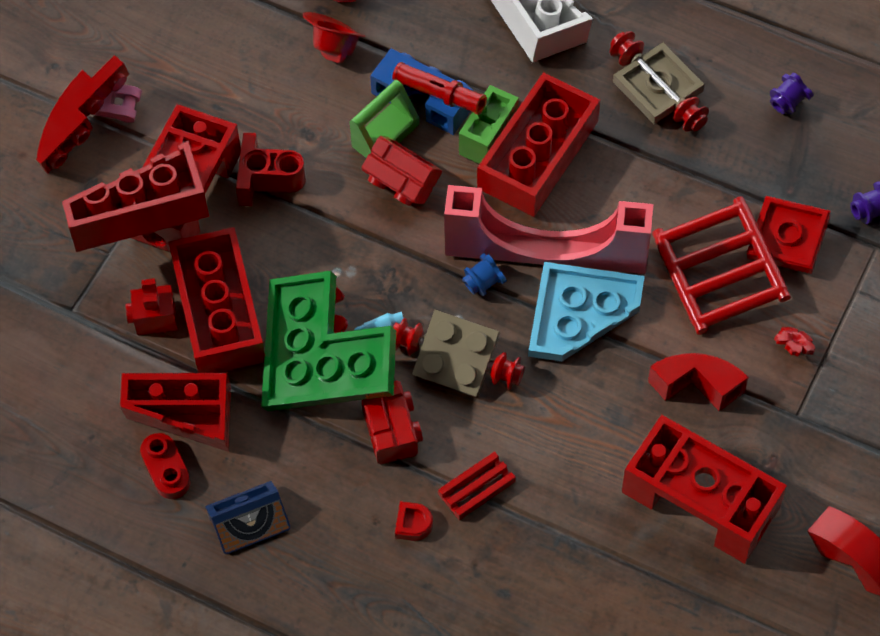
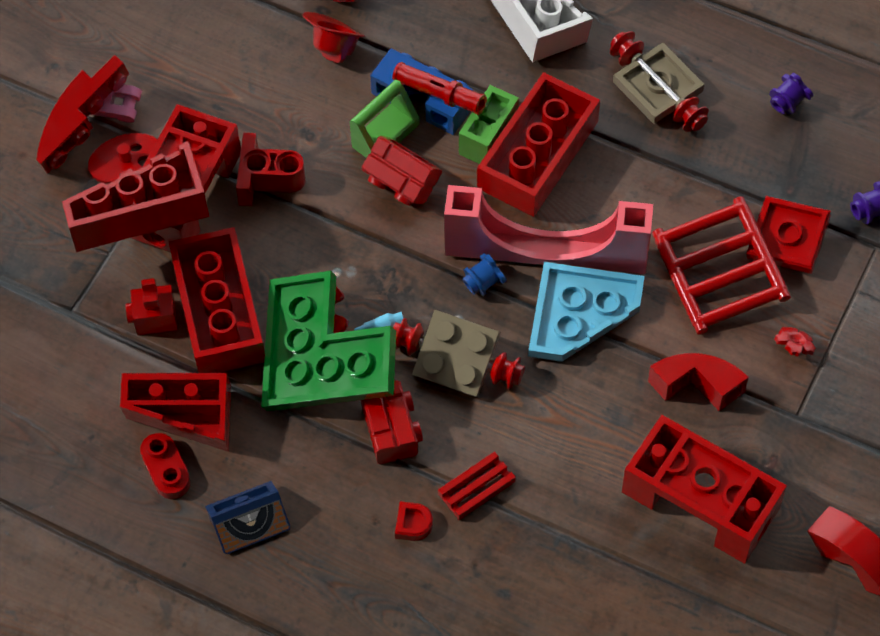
(116, 156): none -> red piece

